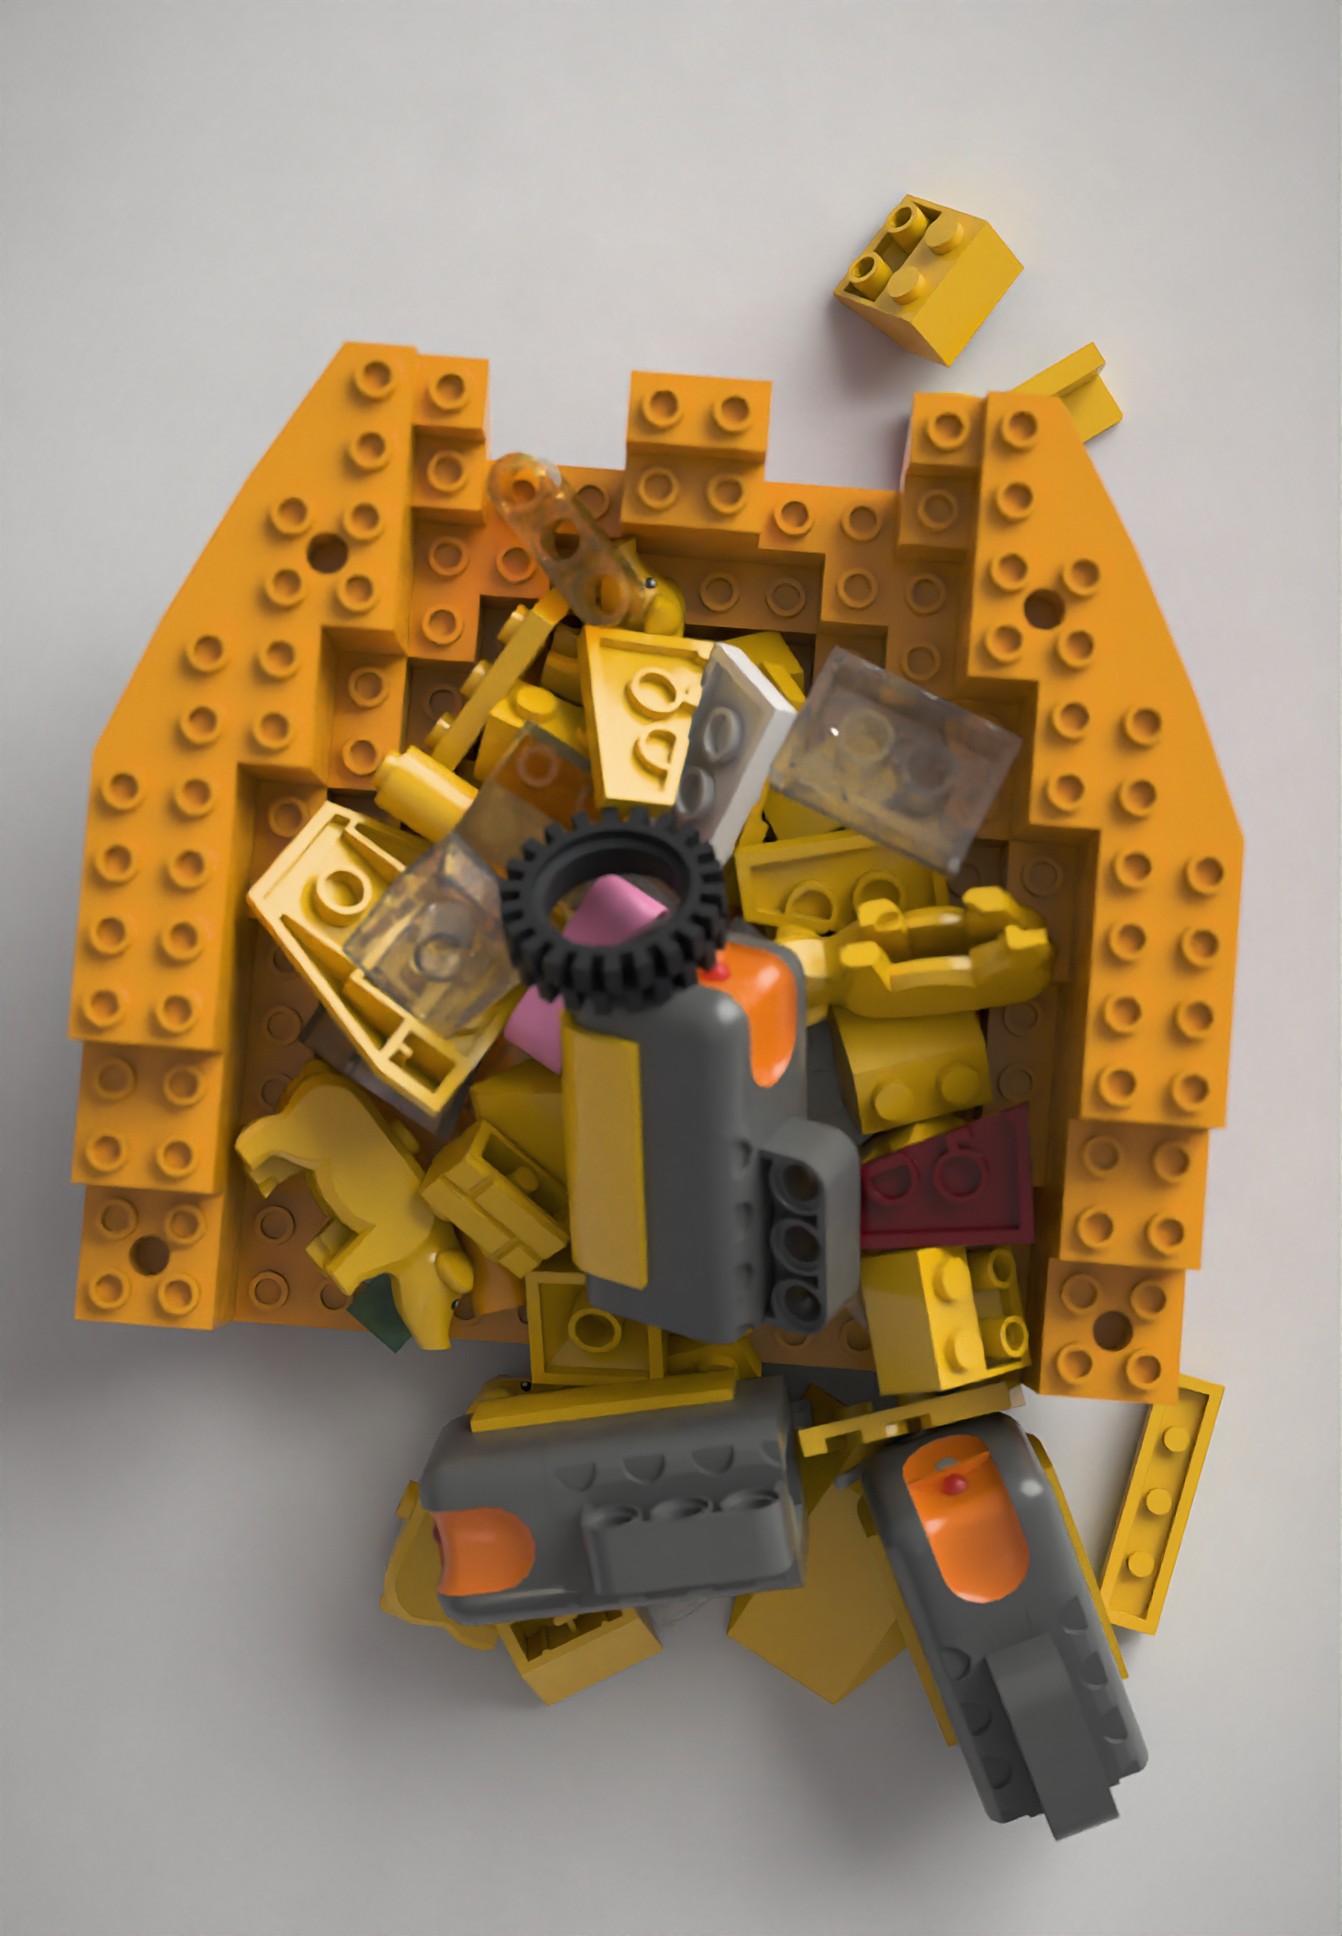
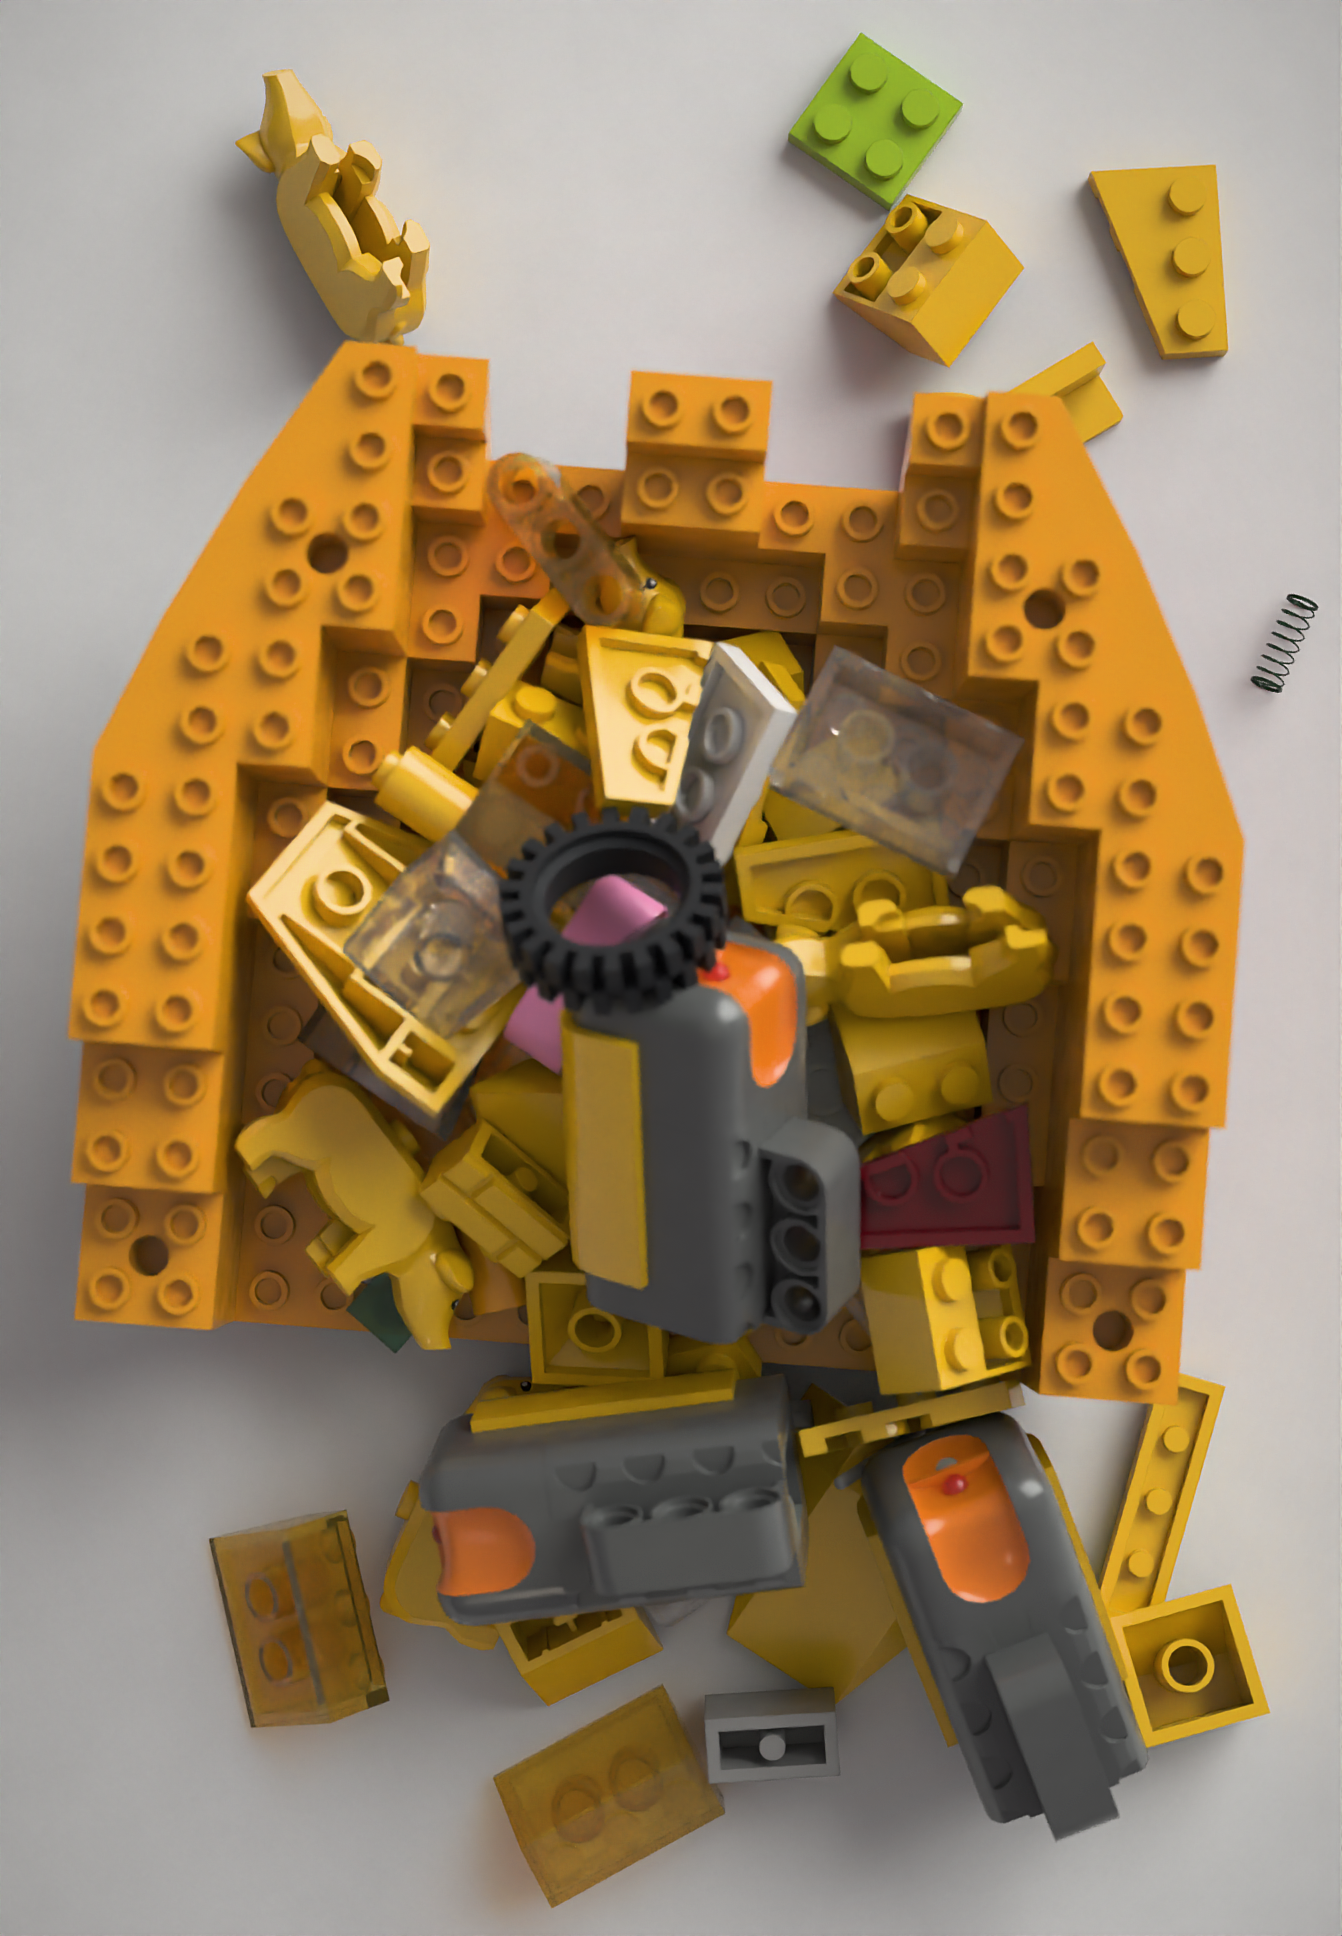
(299, 1620): none -> clear yellow slope
(334, 221): none -> yellow animal
(608, 1795): none -> clear yellow slope
(771, 1735): none -> light grey brick
(875, 121): none -> lime plate
(1172, 247): none -> yellow wing
(1189, 1666): none -> yellow slope
(1254, 679): none -> dark green piece

